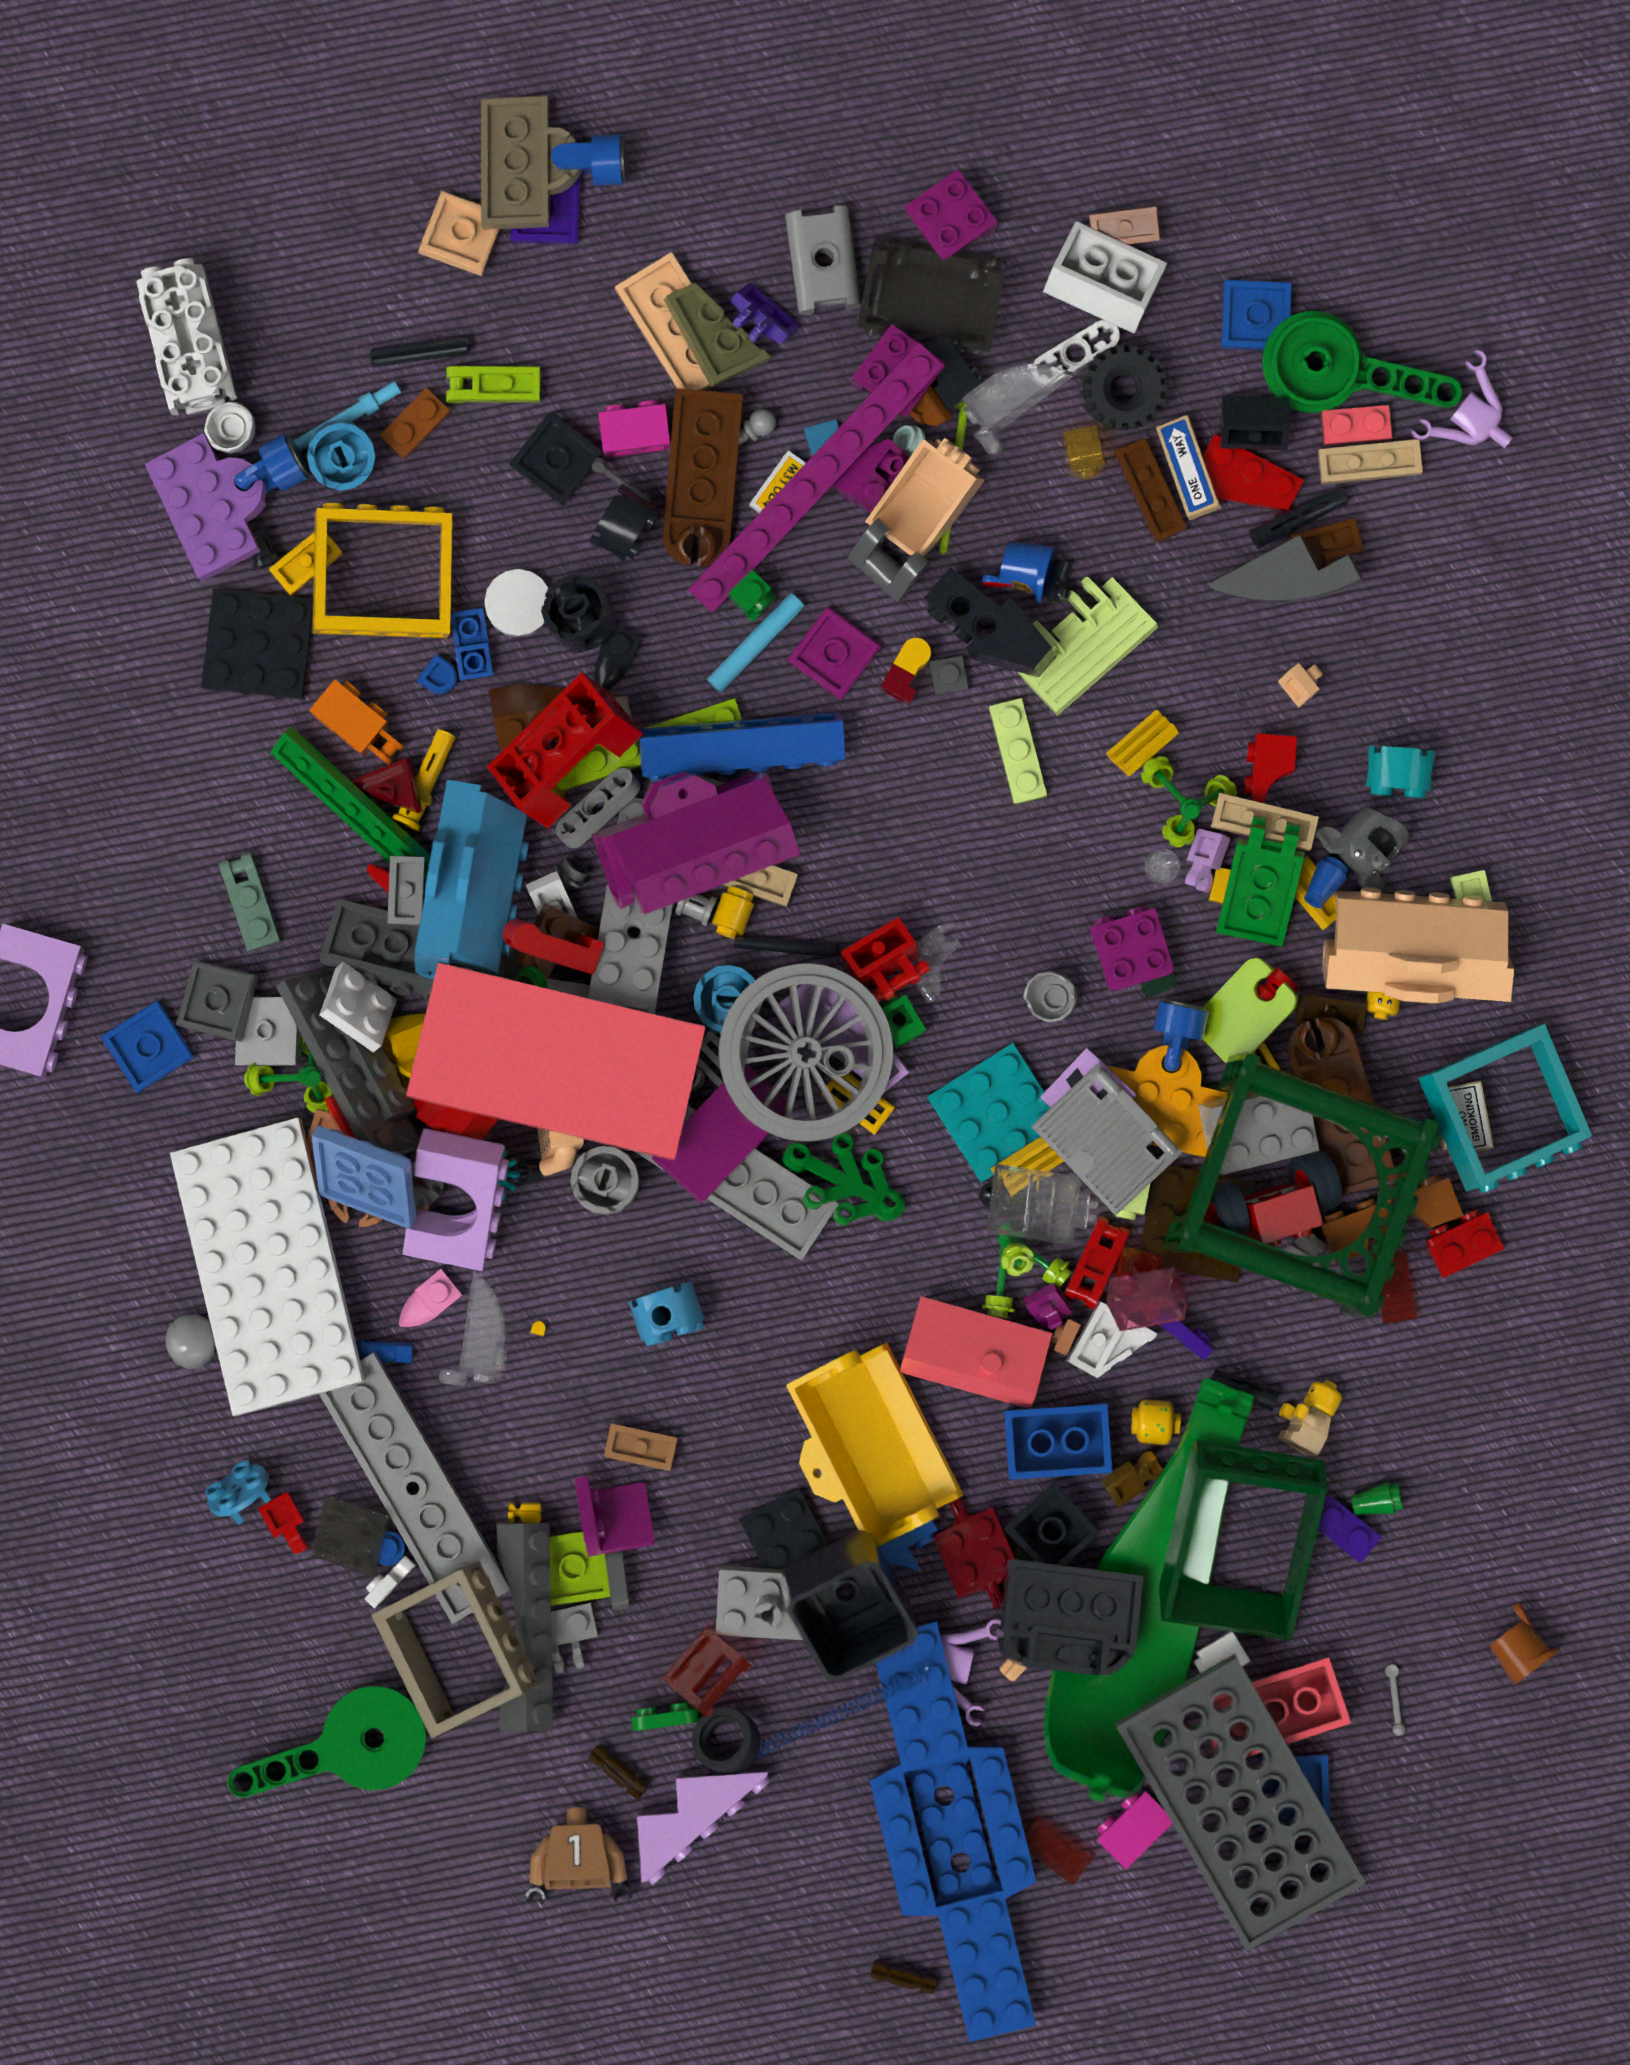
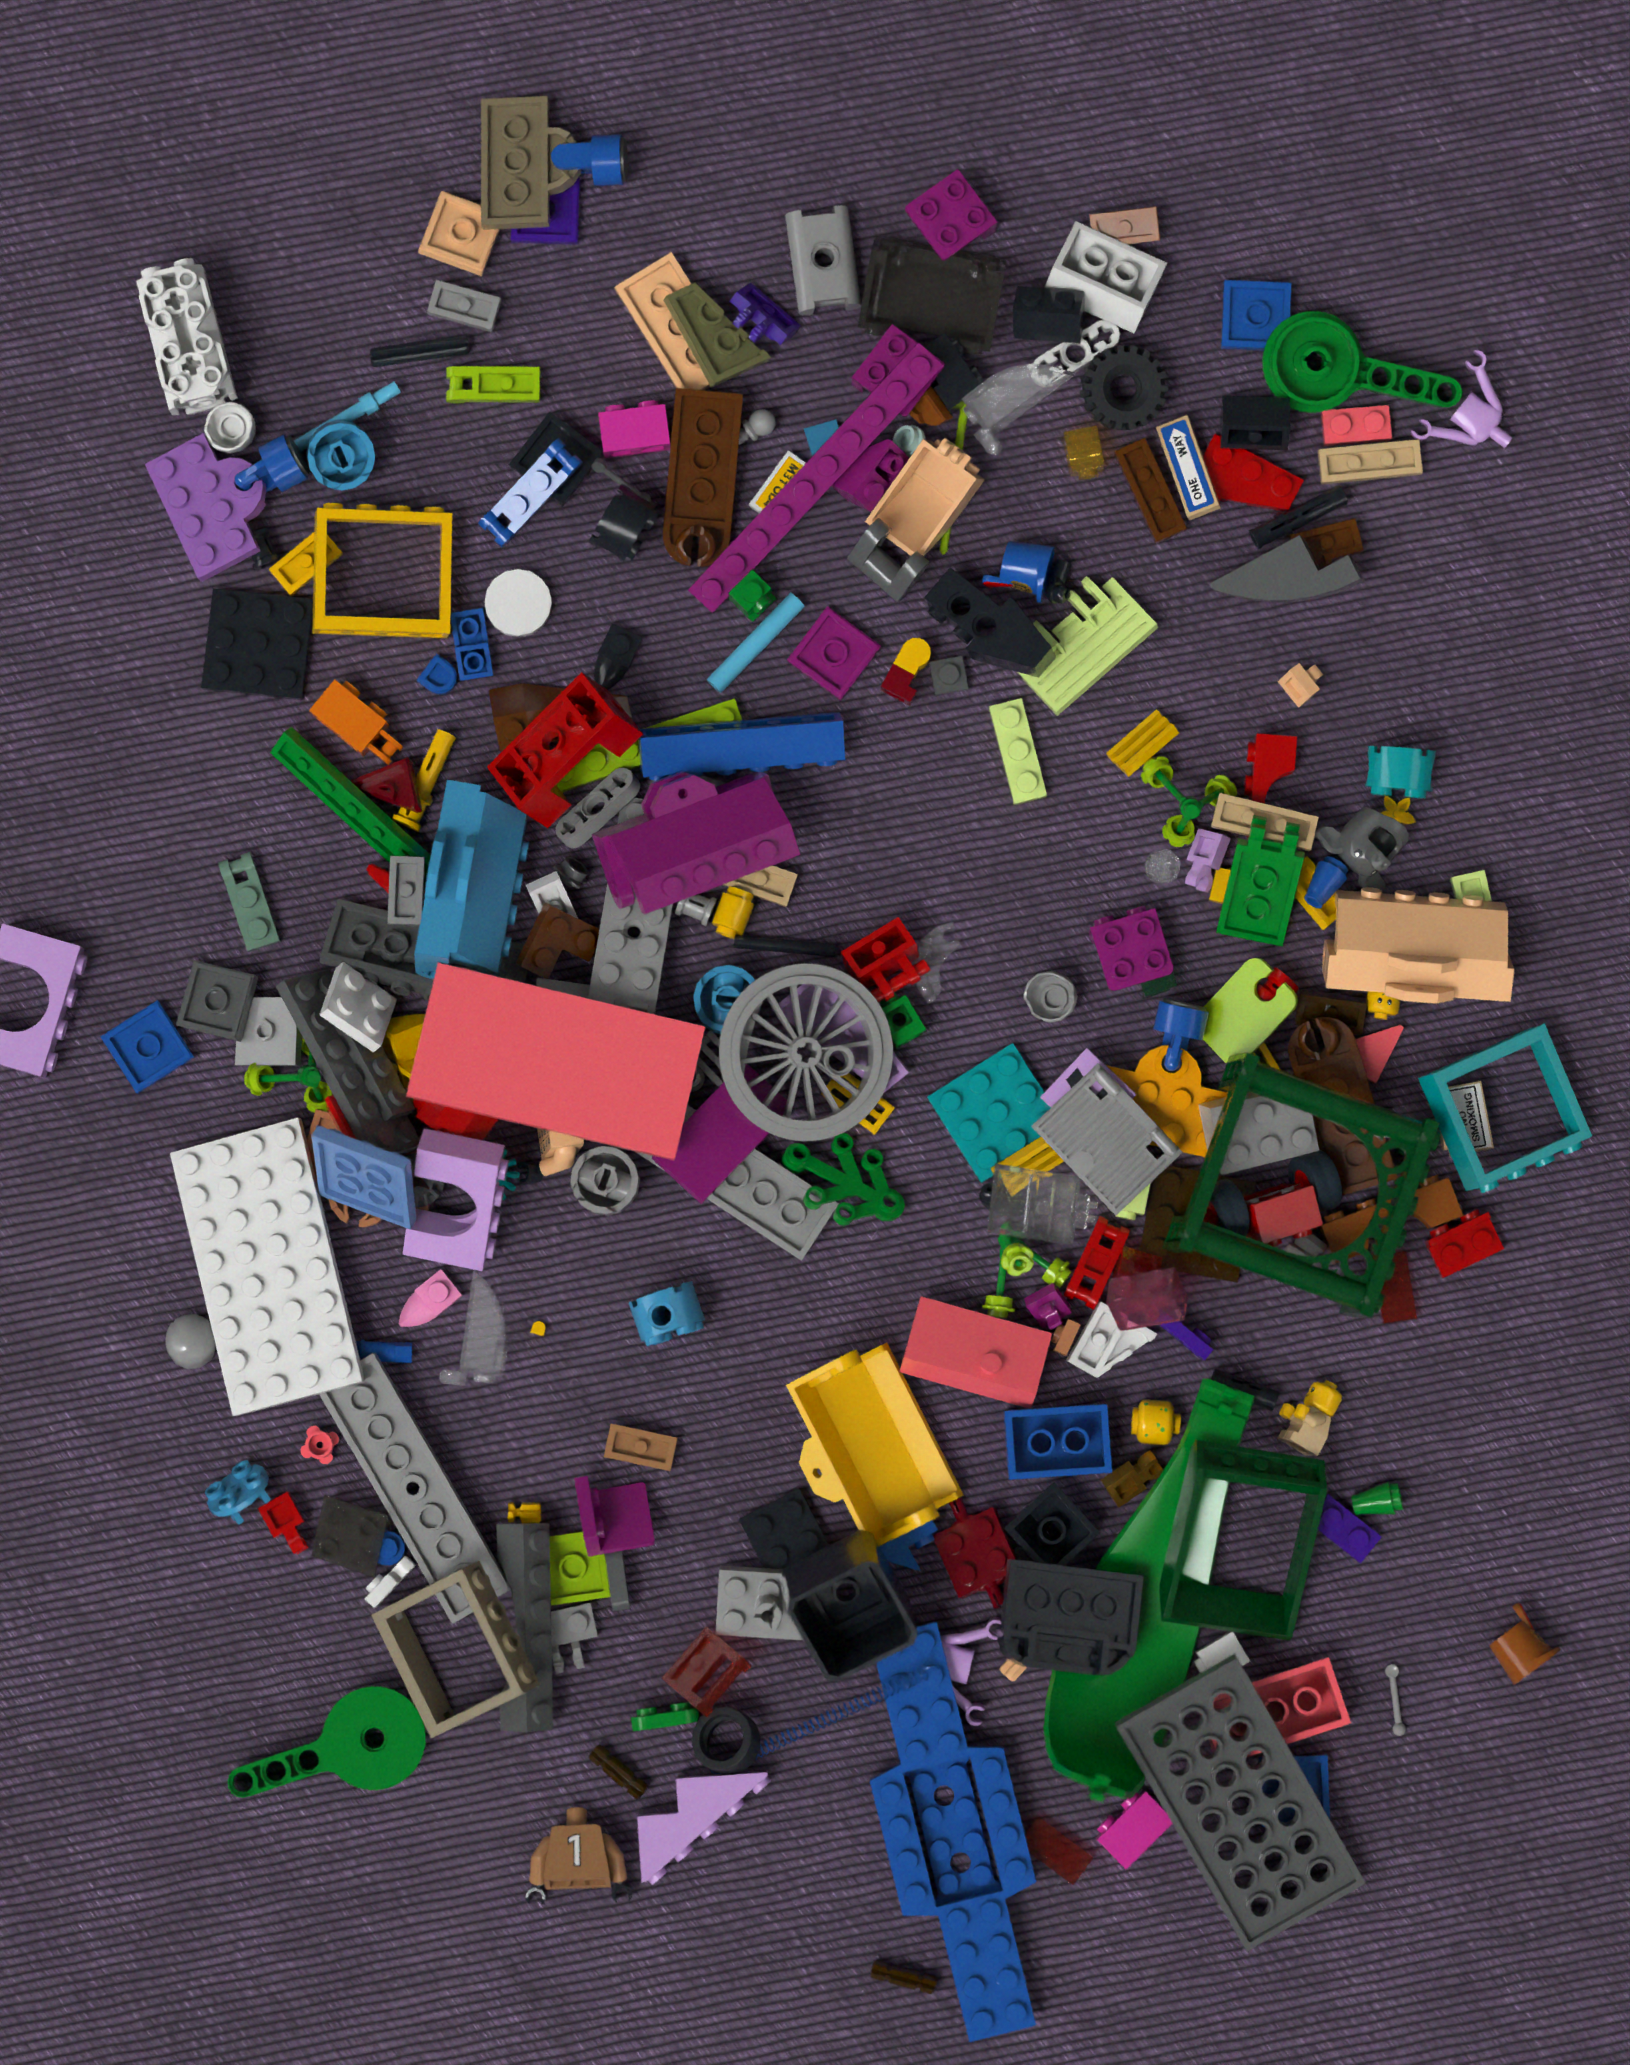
(310, 1448): none -> coral plate
(415, 424): dark orange plate -> none
(464, 306): none -> light grey plate
(530, 492): none -> plate
(530, 940): red leg -> none
(532, 976): green plate -> none
(578, 613): black brick -> none
(1048, 314): none -> black brick
(1376, 1050): none -> coral tile
(1398, 811): none -> yellow plant

